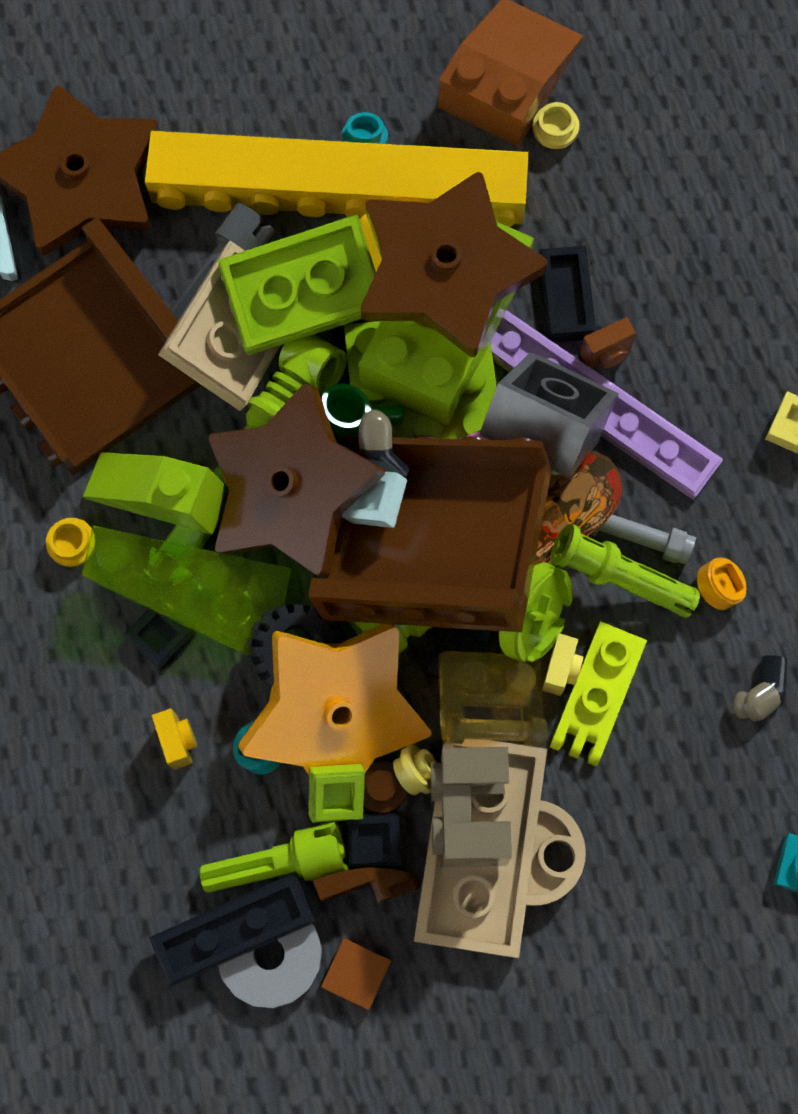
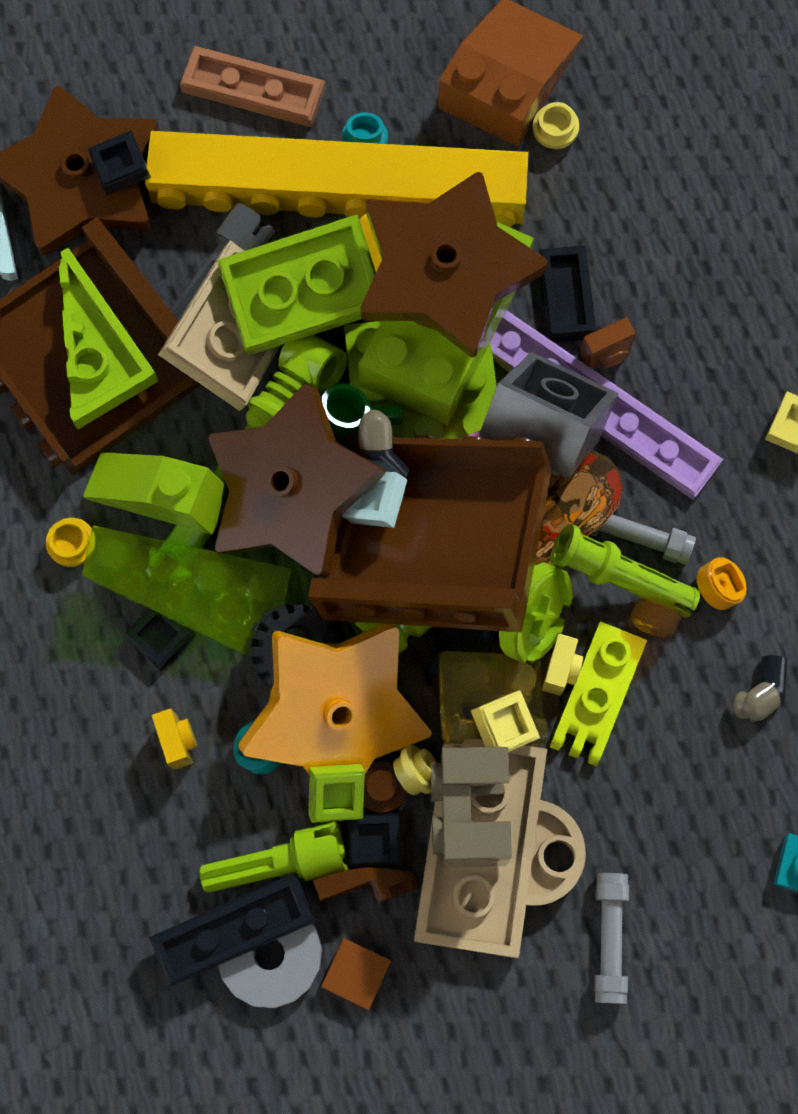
(102, 357): none -> lime wing
(119, 162): none -> black tile
(252, 86): none -> nougat tile
(505, 722): none -> light yellow tile
(611, 985): none -> light grey bar
(654, 619): none -> clear orange tile

